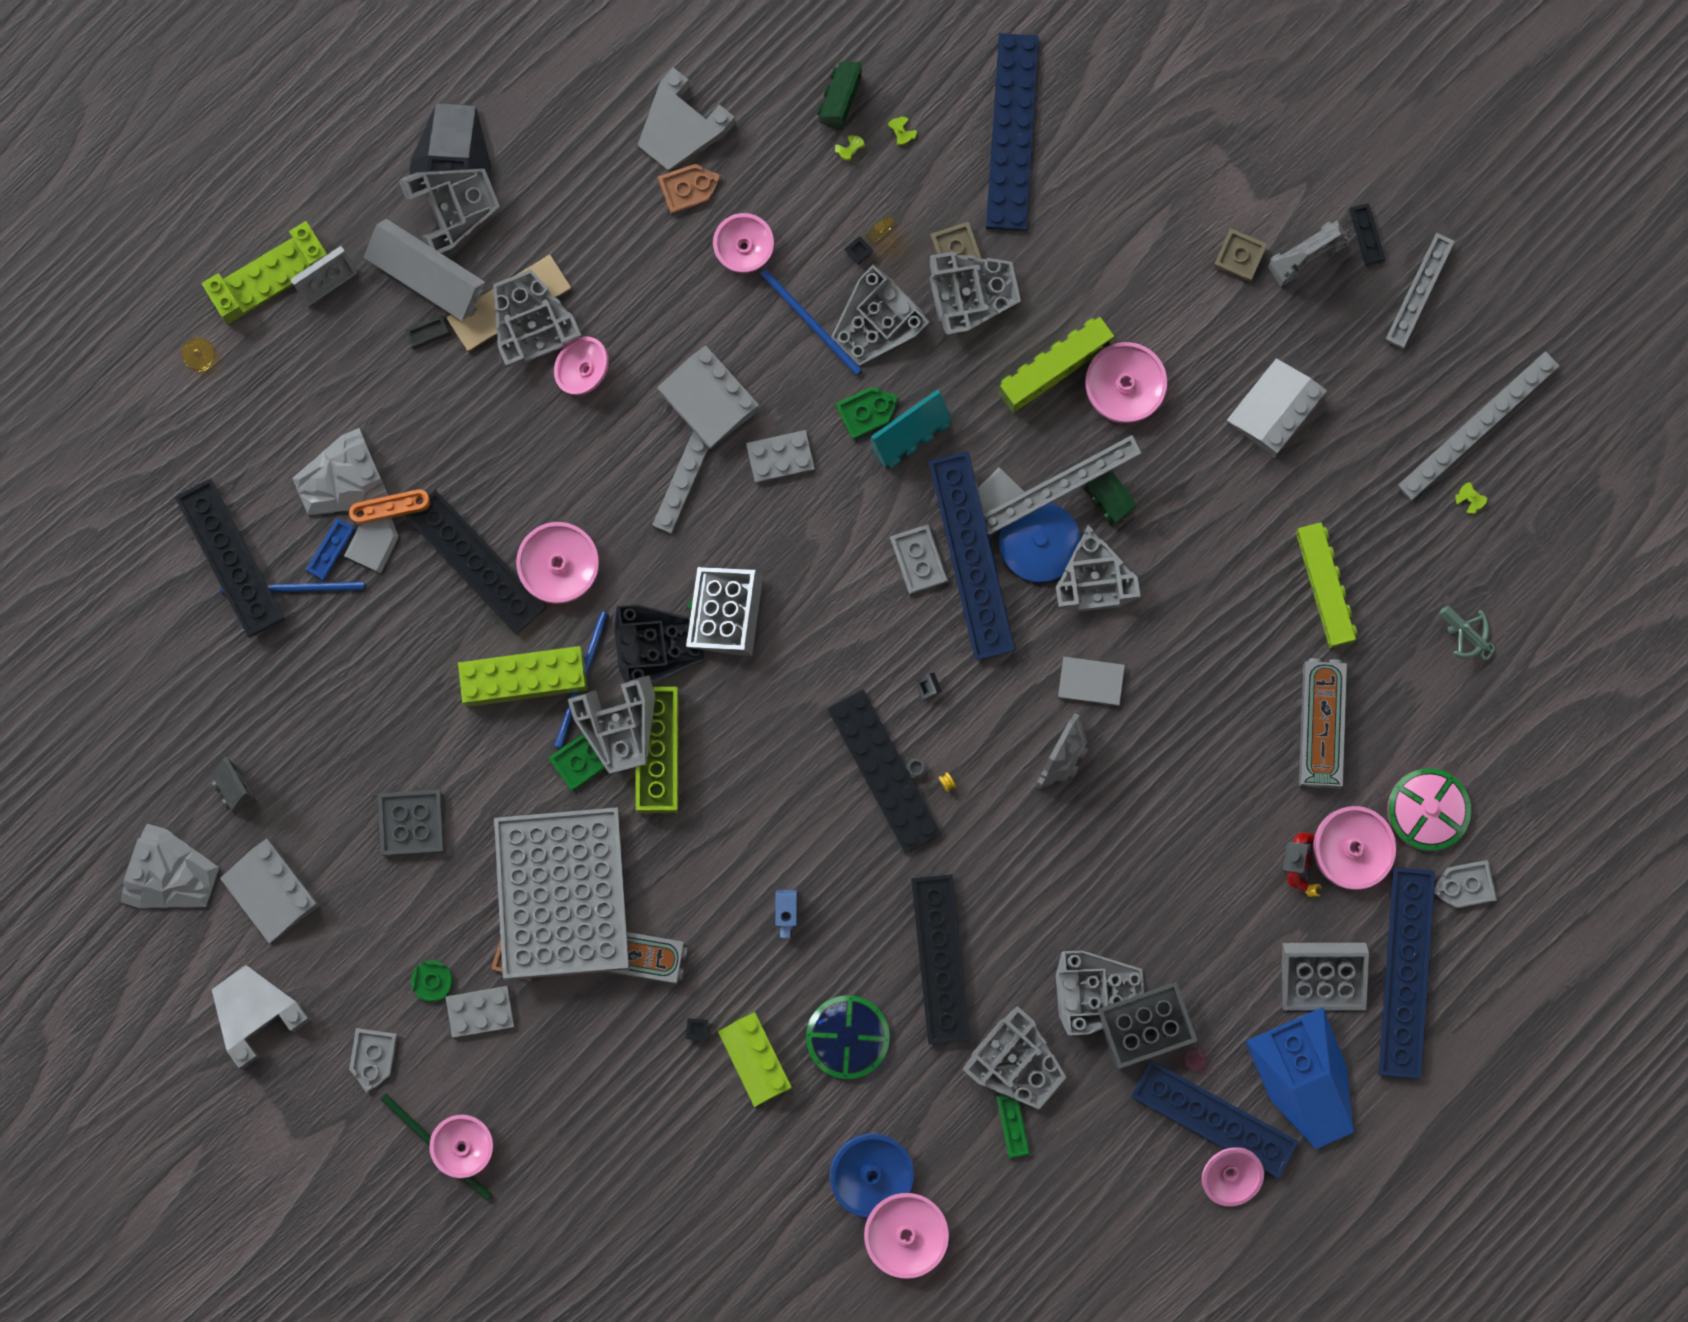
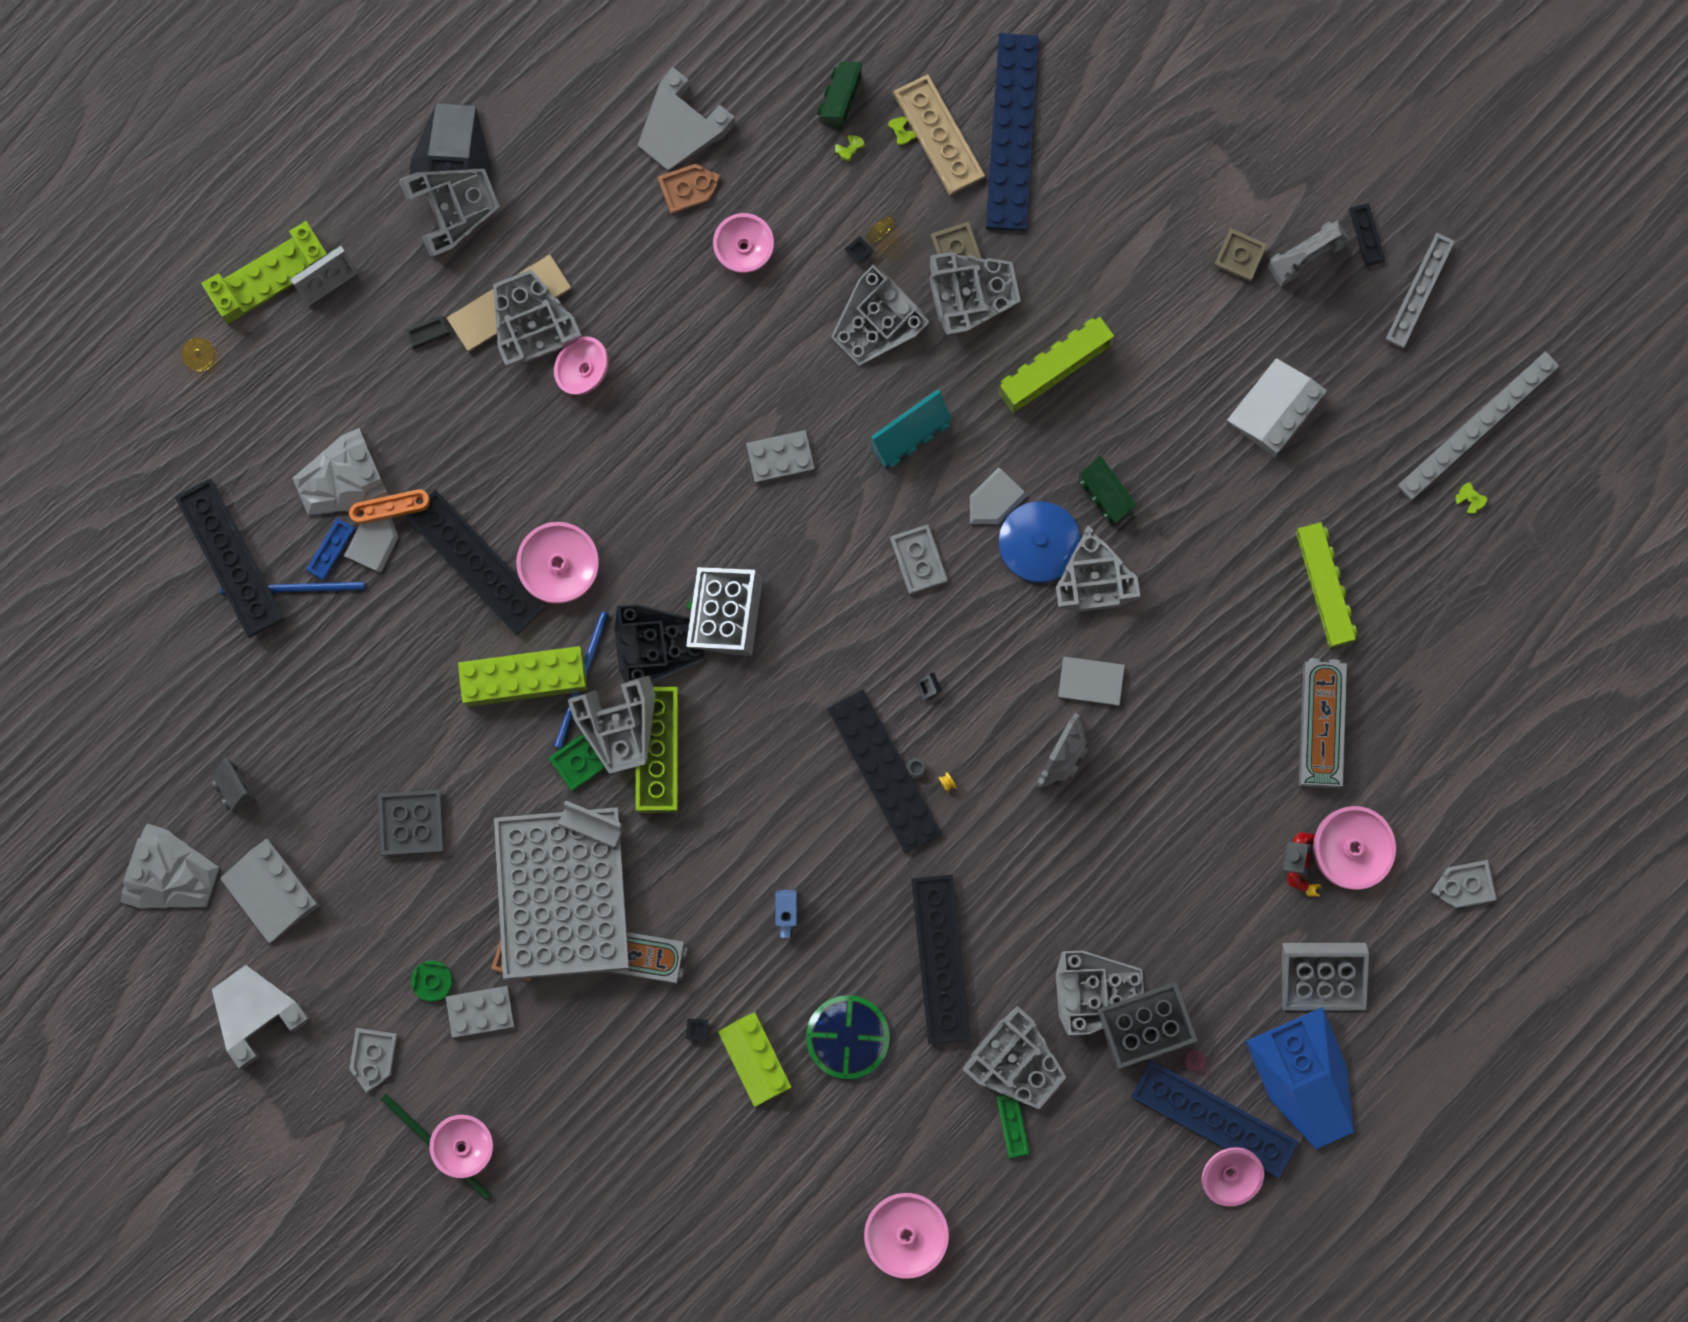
(424, 269): light grey brick -> none
(591, 824): none -> light grey panel
(681, 484): light grey plate -> none
(708, 397): light grey slope -> none
(811, 322): blue piece -> none
(866, 411): green tile -> none
(870, 1171): blue dish -> none
(938, 135): none -> tan tile
(972, 555): dark blue plate -> none
(1062, 484): light grey plate -> none
(1126, 382): bright pink dish -> none
(1406, 973): dark blue plate -> none
(1429, 809): dish -> none
(1464, 629): sand green piece -> none

